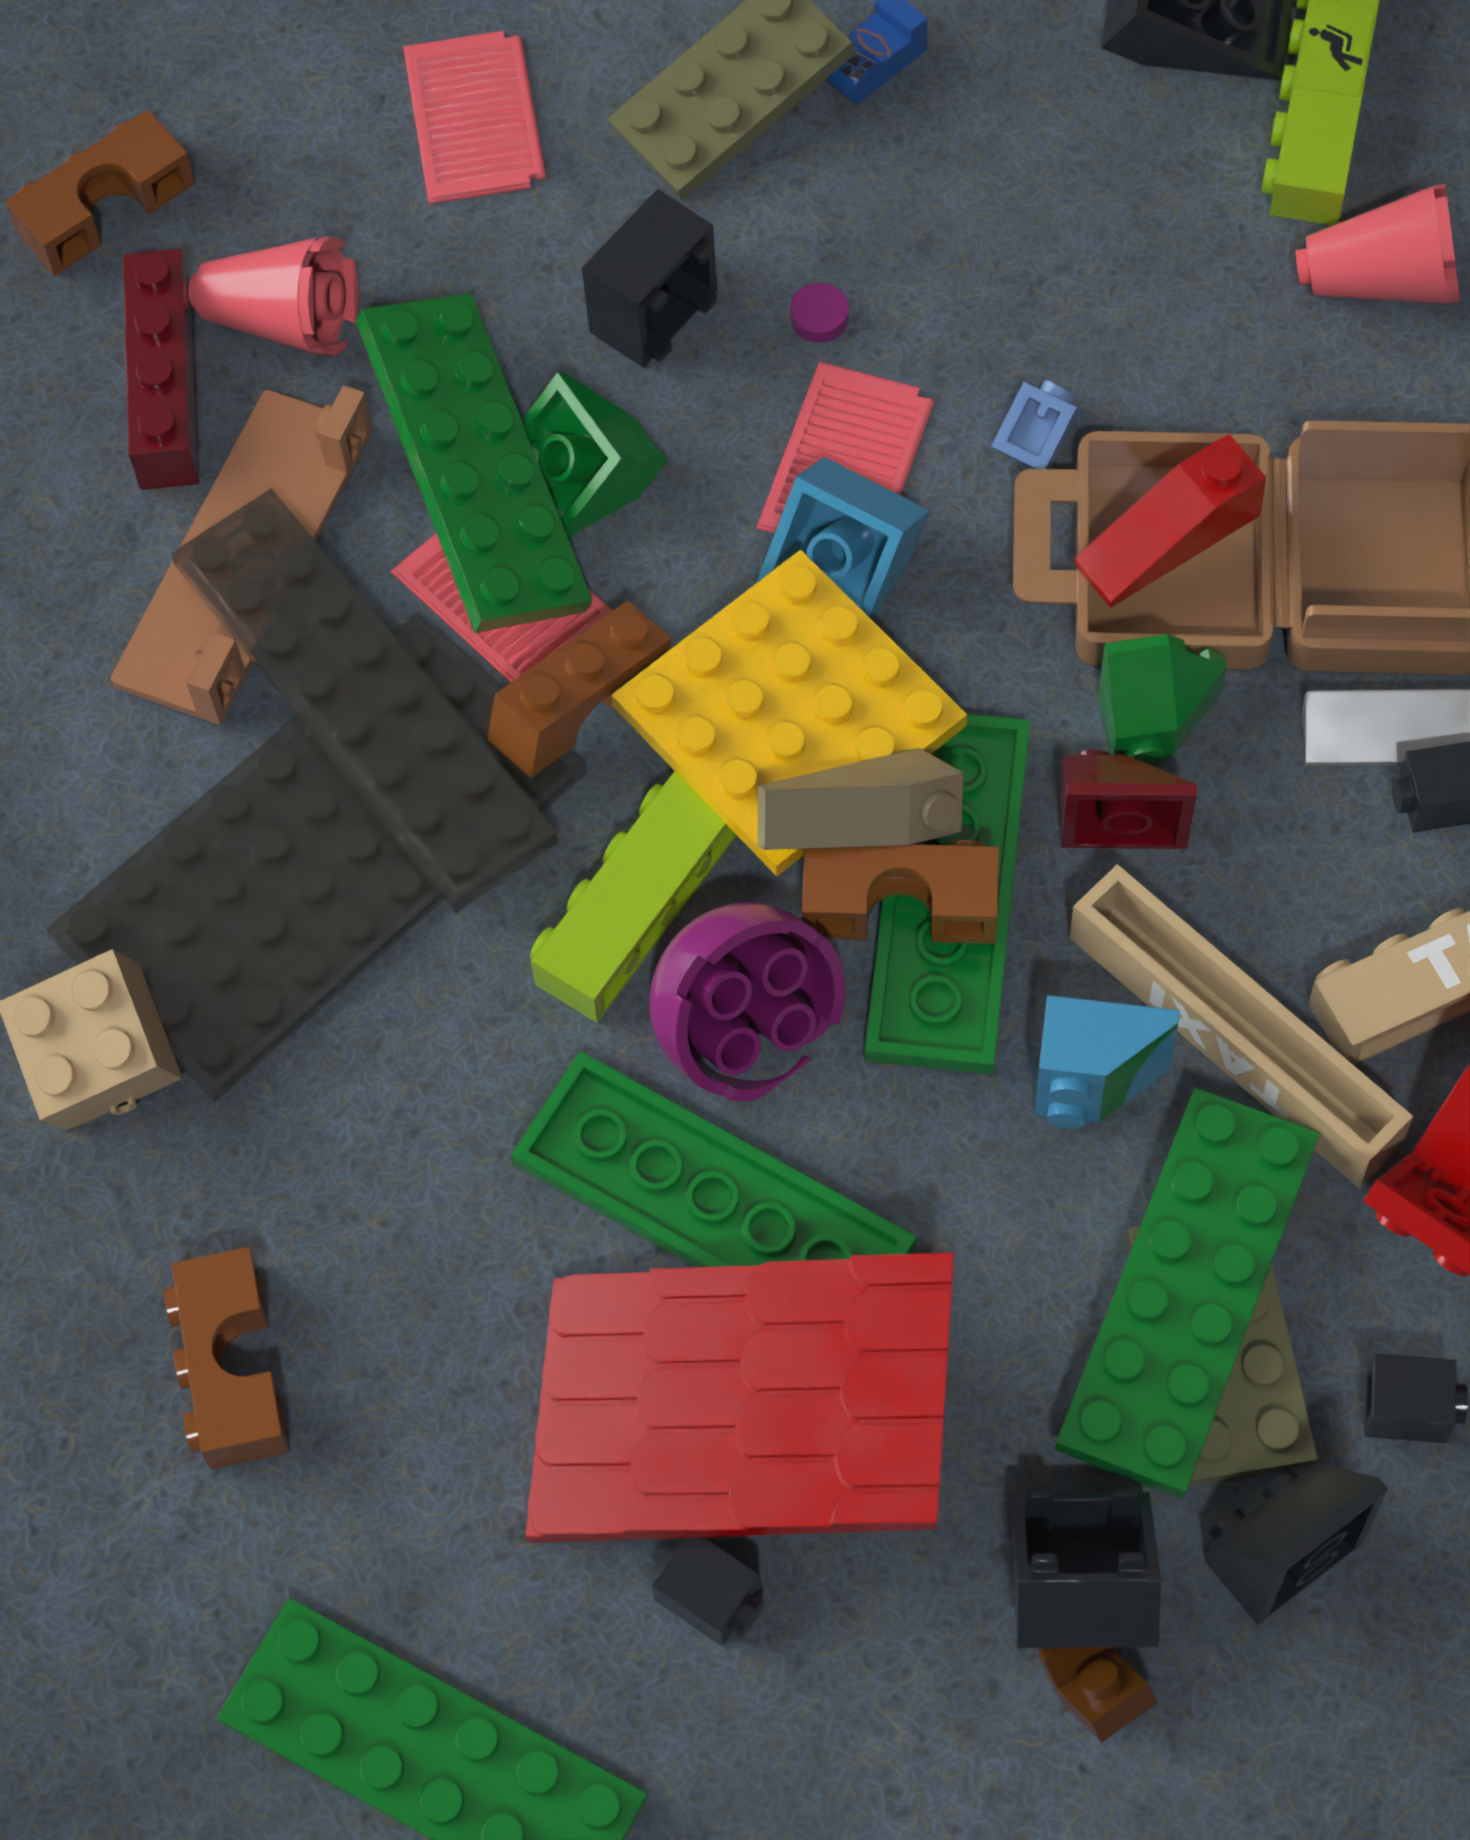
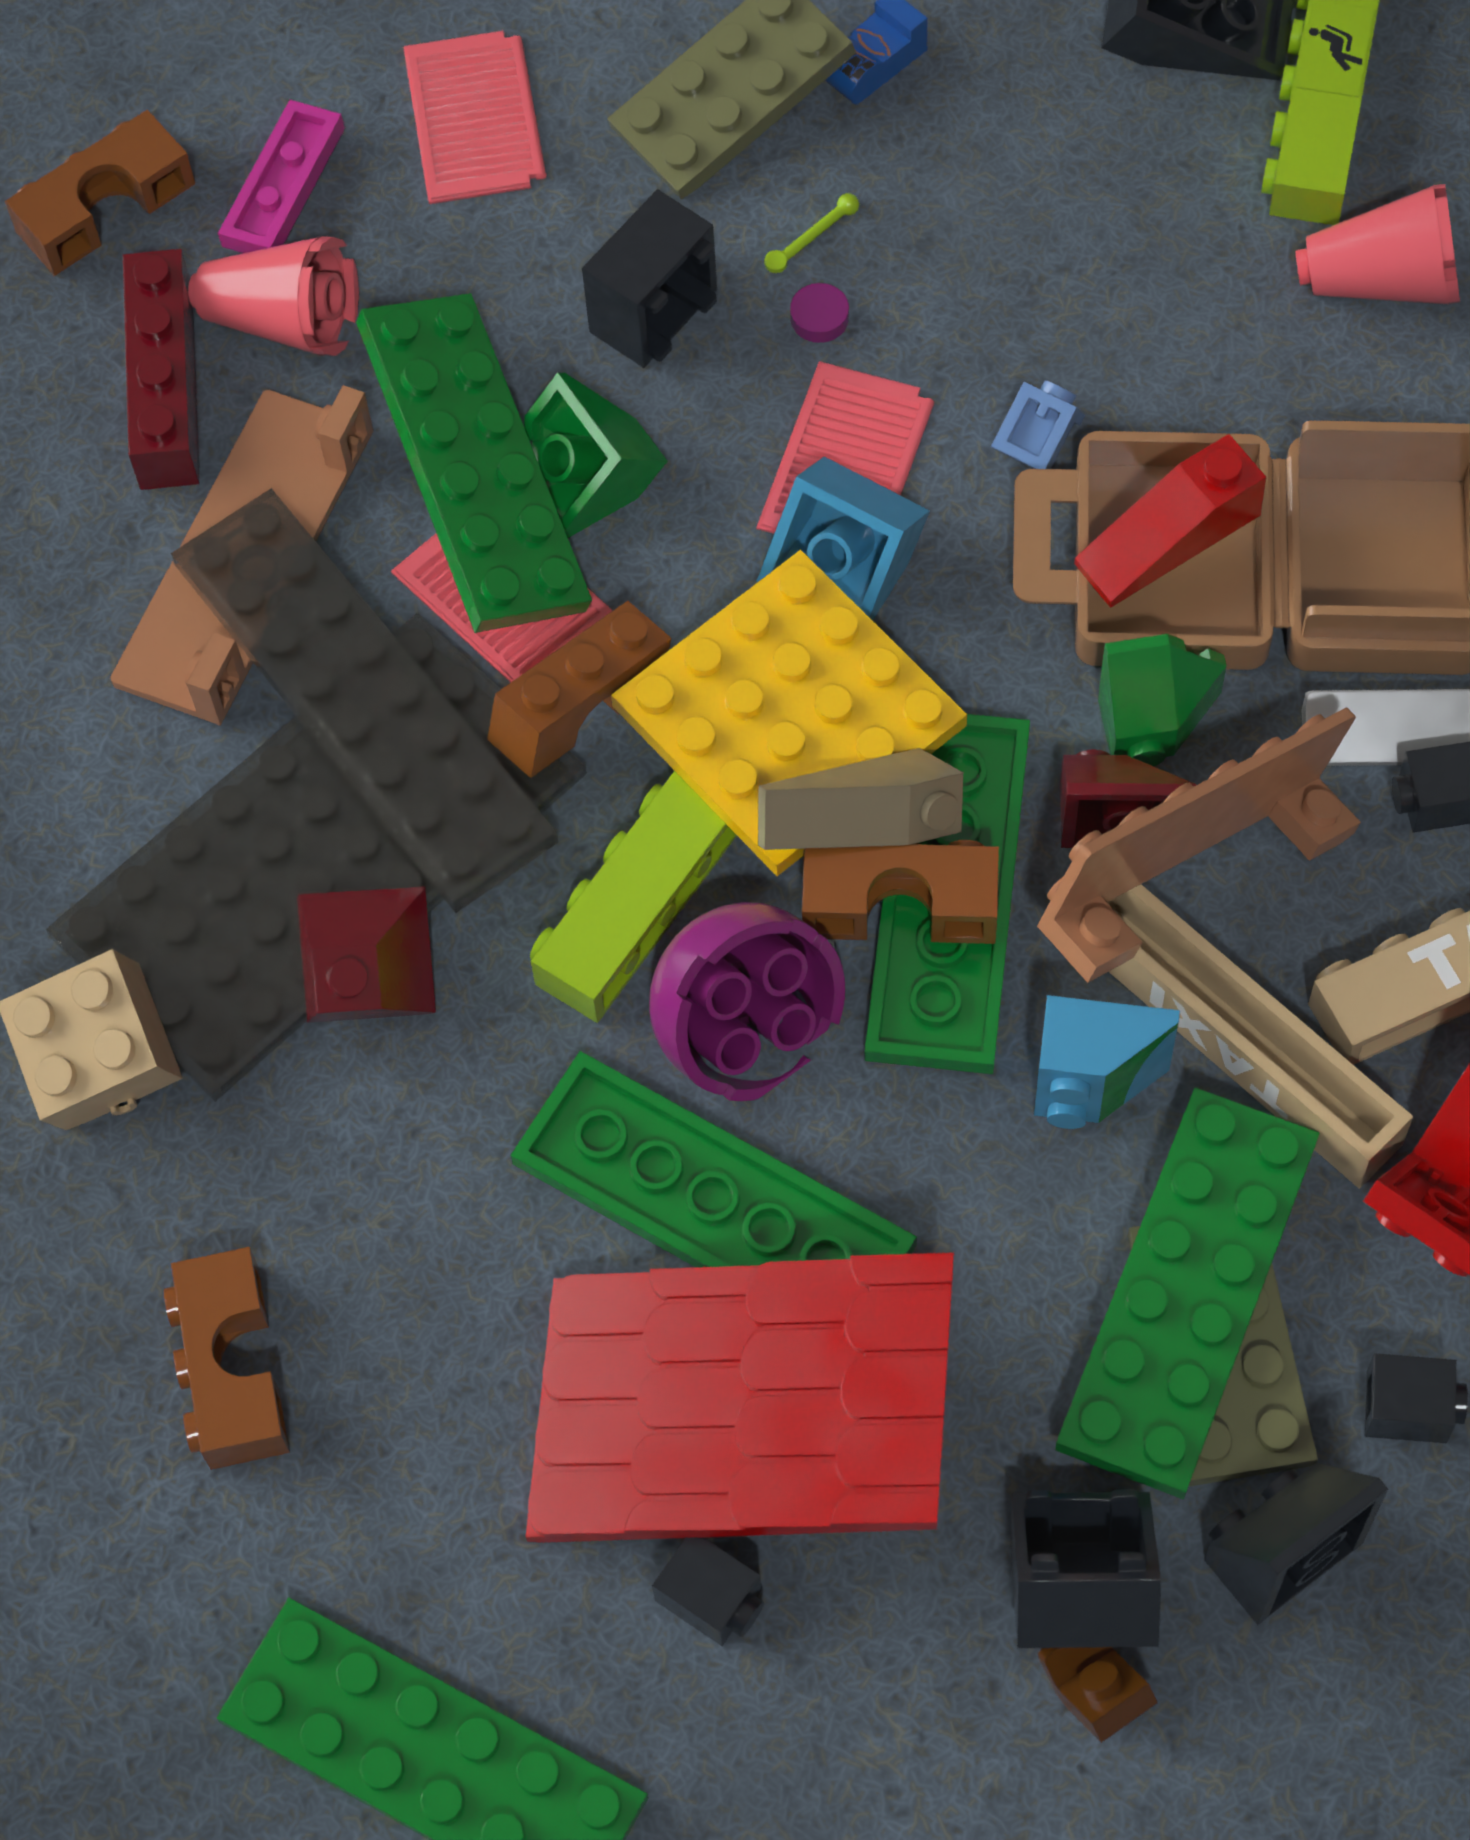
(282, 178): none -> dark pink plate
(366, 954): none -> dark red slope
(777, 261): none -> lime hinge
(1274, 782): none -> nougat bracket

